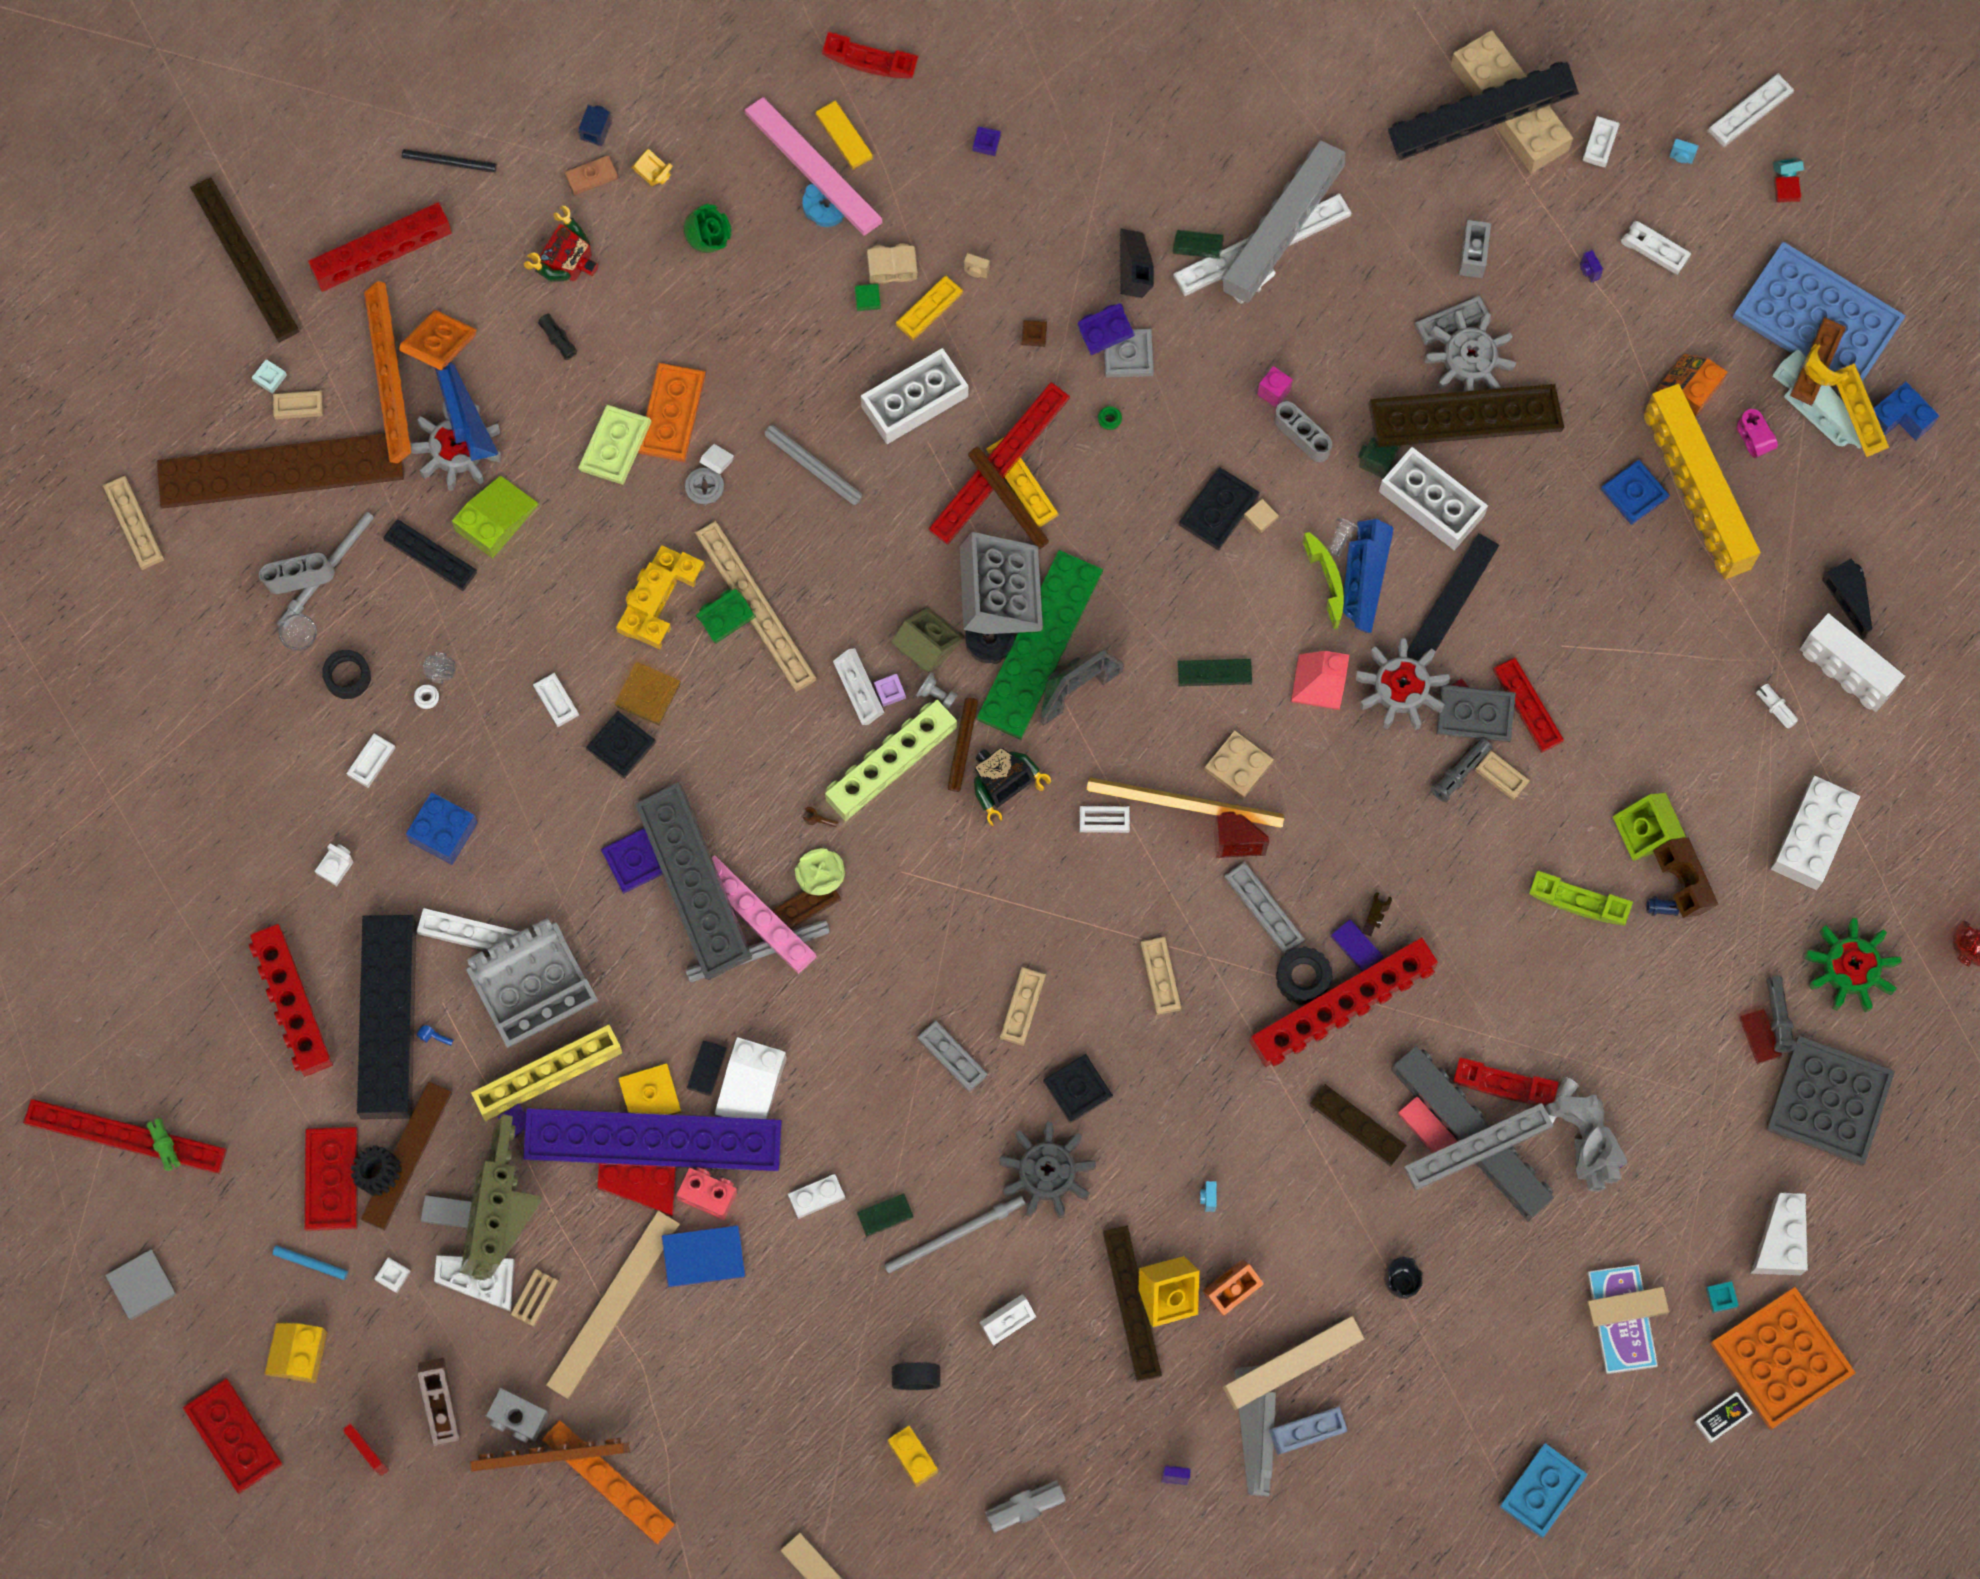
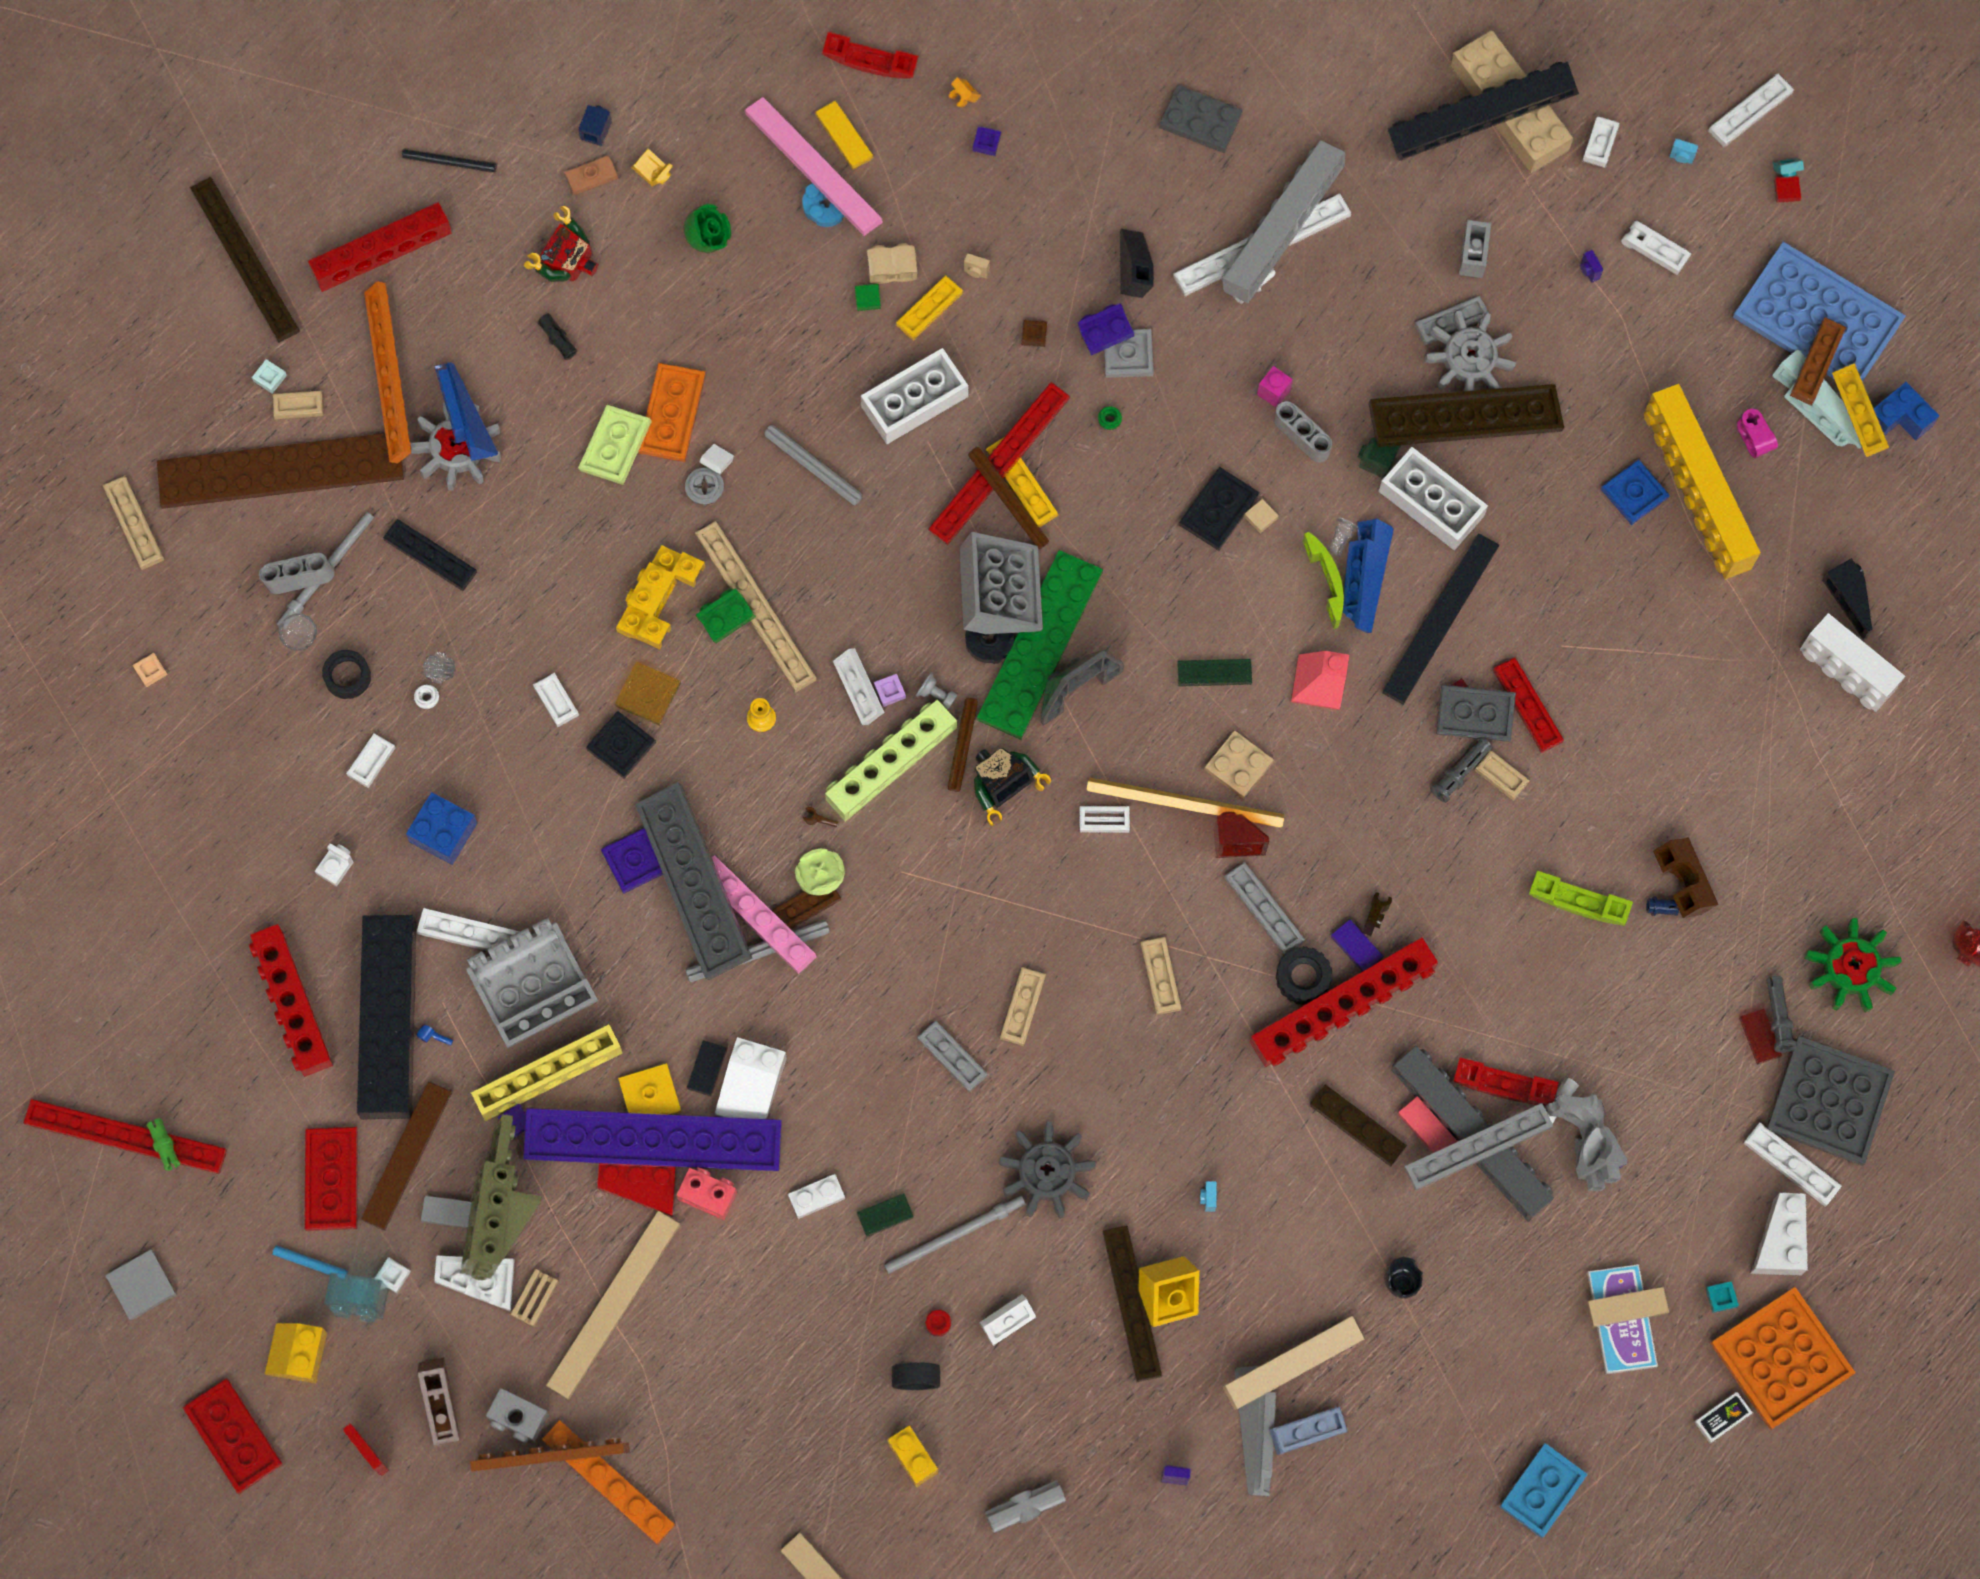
(150, 669): none -> light nougat tile
(356, 1296): none -> clear light blue brick
(384, 1178): black tyre -> none
(437, 340): orange tile -> none
(494, 516): lime slope -> none
(703, 1256): blue tile -> none
(761, 715): none -> yellow piece
(927, 639): olive slope -> none
(938, 1323): none -> red tile
(965, 90): none -> light orange tile
(1077, 1088): black plate -> none
(1198, 244): clear green tile -> none
(1201, 119): none -> dark grey plate
(1233, 1287): orange brick -> none
(1416, 685): light grey gear -> none
(1648, 825): lime slope -> none
(1697, 378): orange slope -> none
(1777, 706): white axle -> none
(1792, 1164): none -> white tile
(1815, 832): white brick -> none
(1819, 372): yellow helmet -> none

